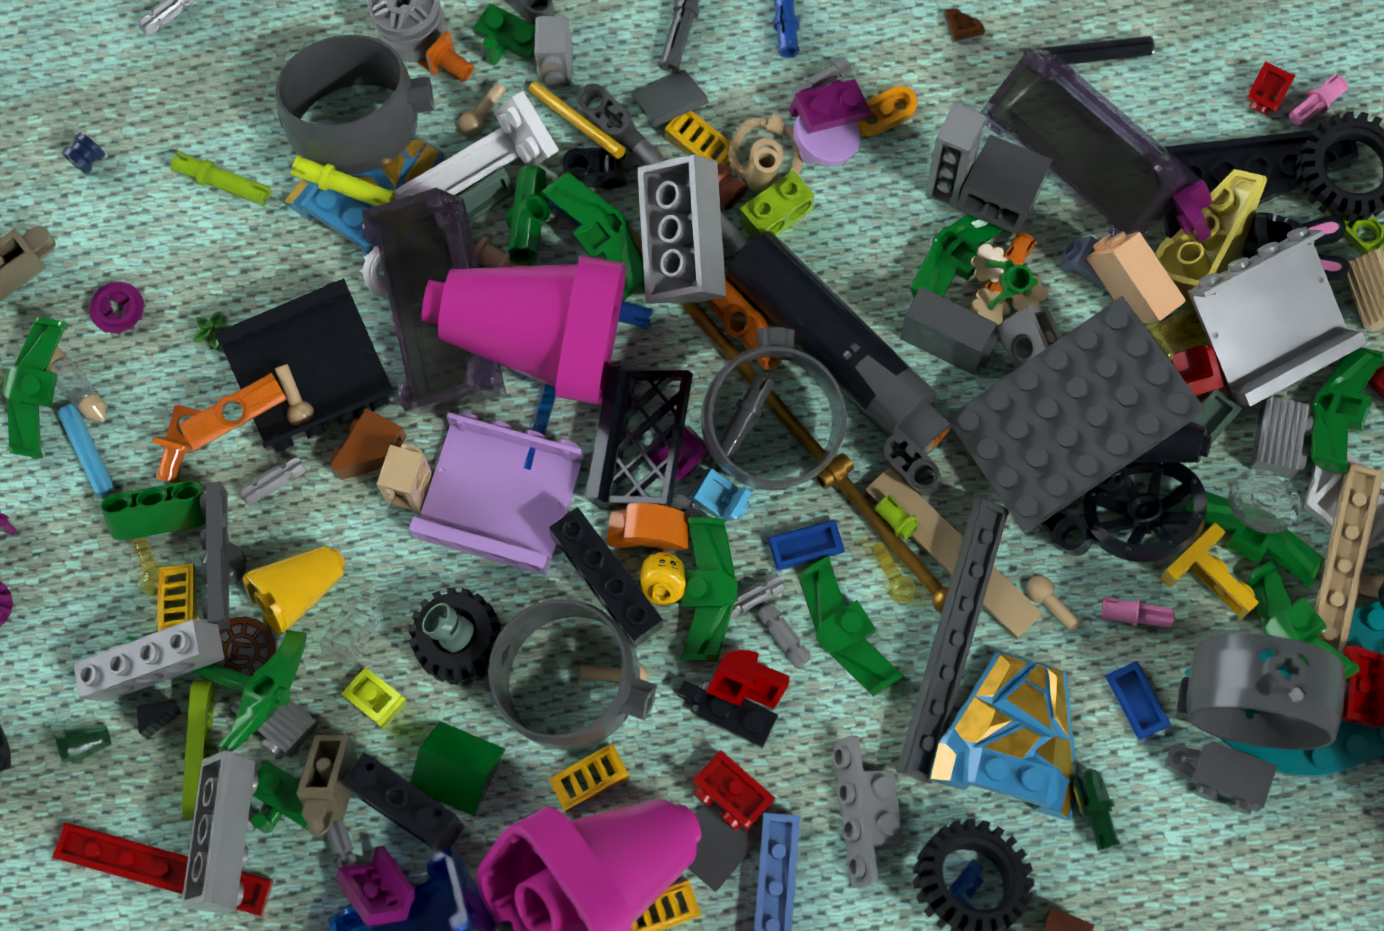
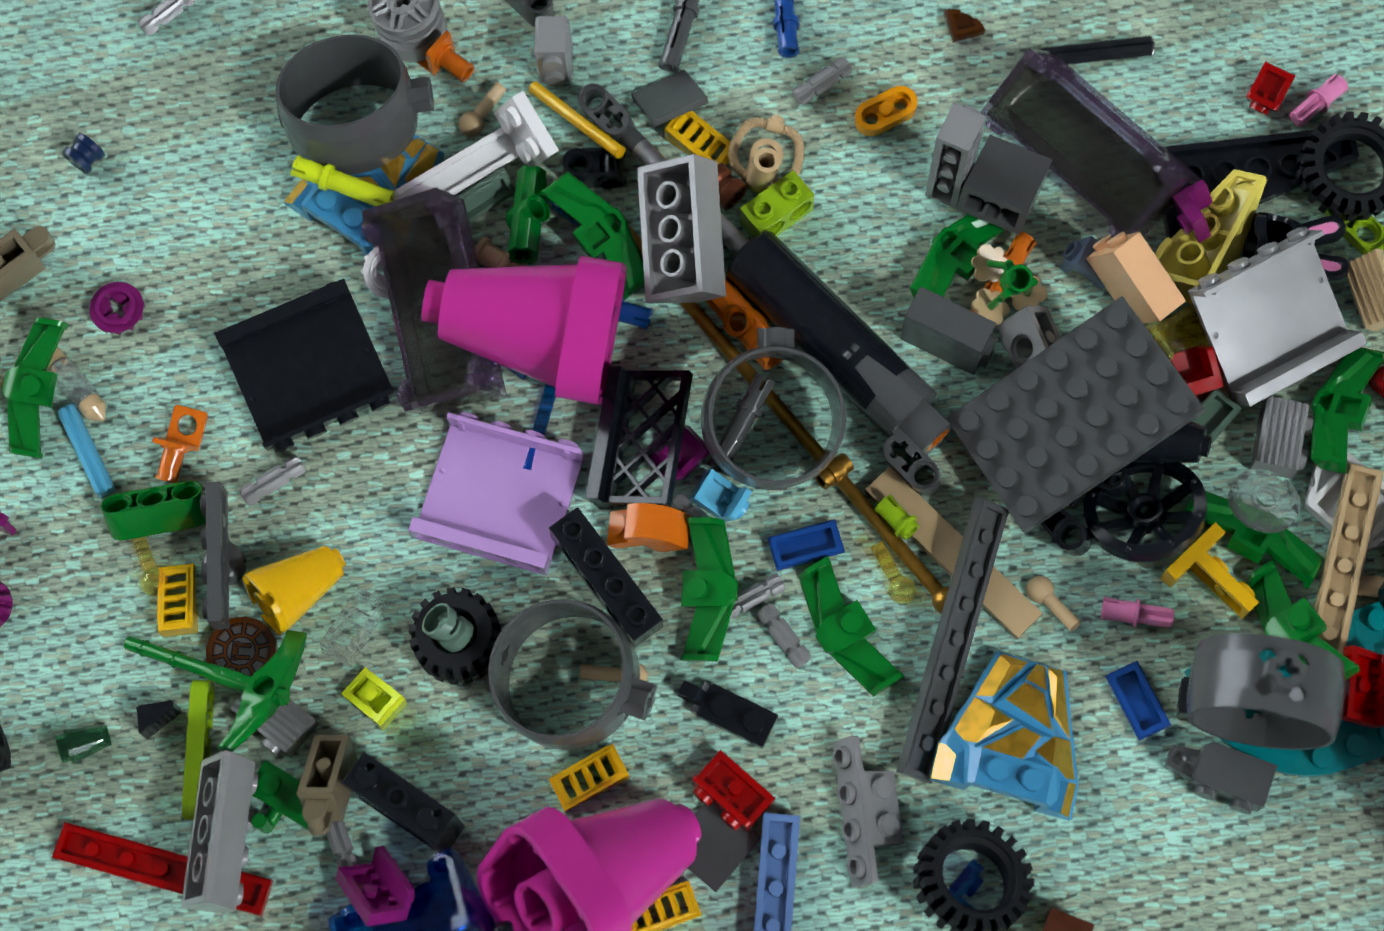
(148, 661): light grey brick -> none
(208, 174): lime pin -> none
(209, 328): bright green plant -> none
(211, 423): orange piece -> none
(299, 411): tan bar -> none
(366, 445): dark orange slope -> none
(405, 477): tan brick -> none
(456, 767): green slope -> none
(504, 32): green plate -> none
(663, 578): yellow head -> none
(743, 677): red brick -> none
(827, 146): lavender tile -> none
(830, 105): magenta bracket -> none
(1096, 807): dark green arm -> none

